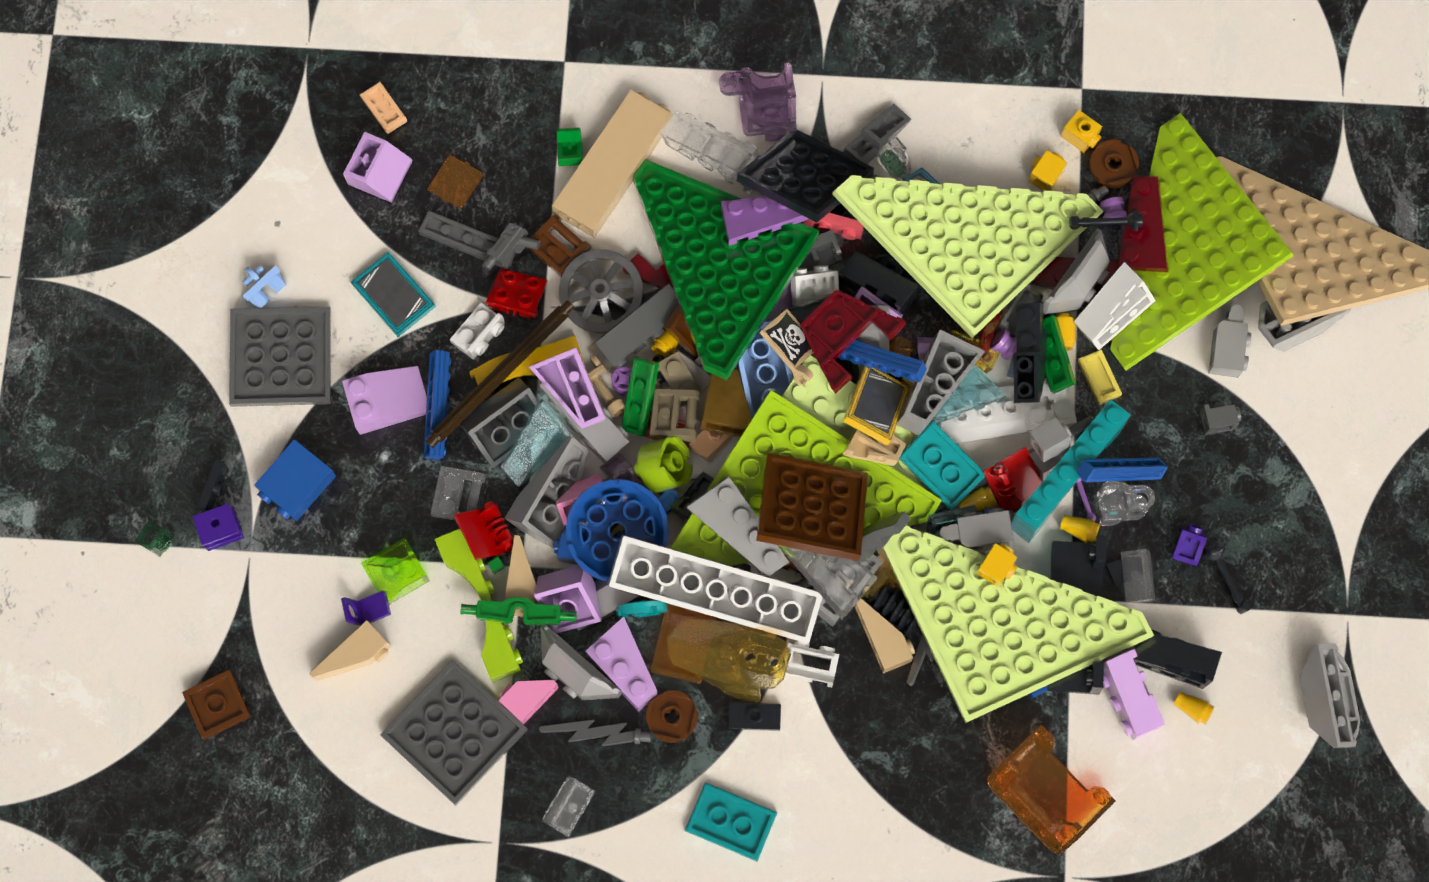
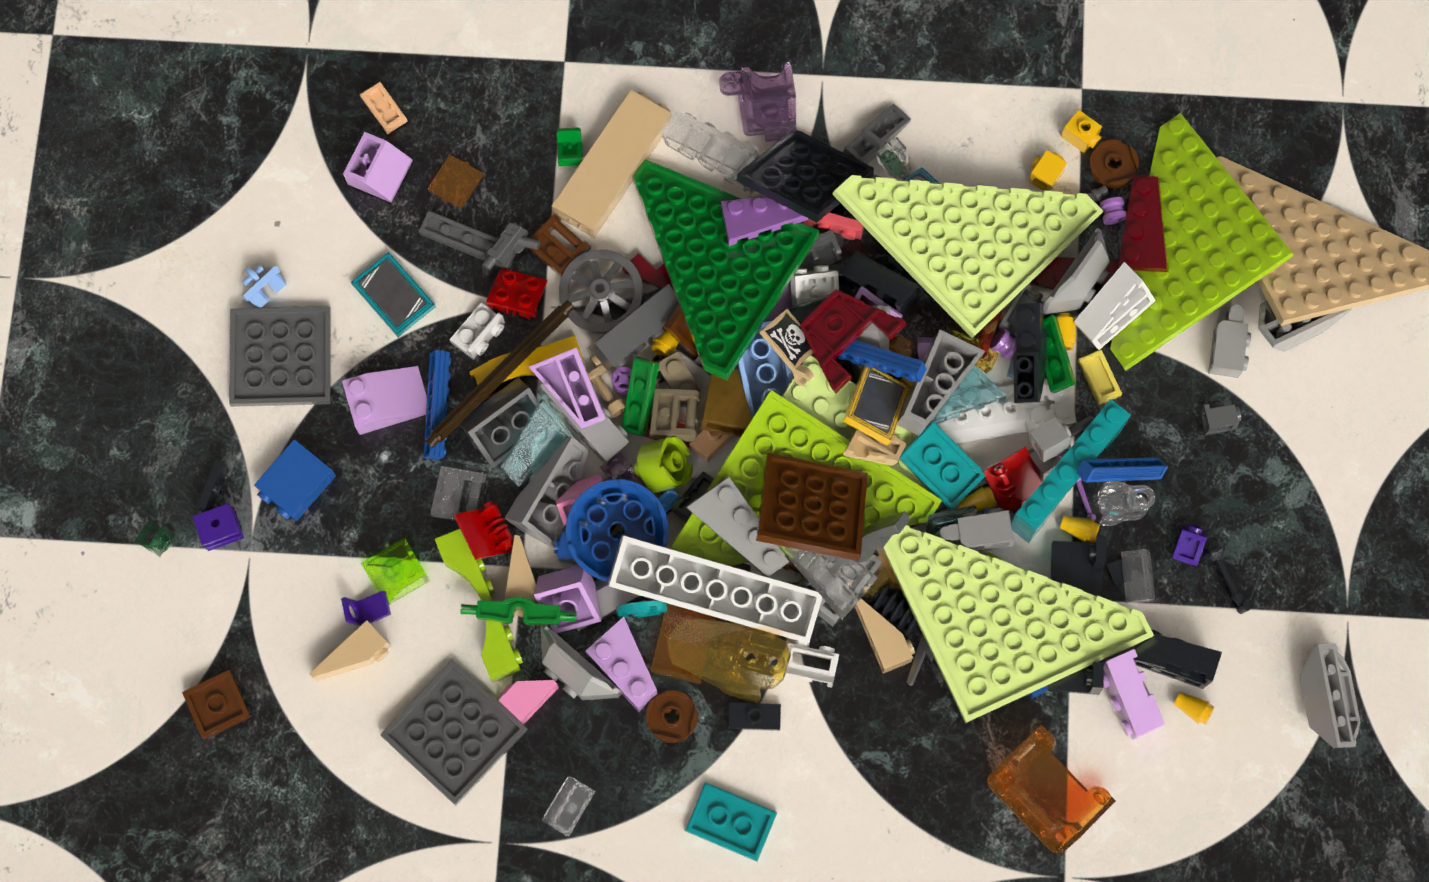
(496, 565): green piece -> none
(583, 732): dark grey piece -> none
(998, 564): yellow brick -> none
(1133, 220): black piece -> none

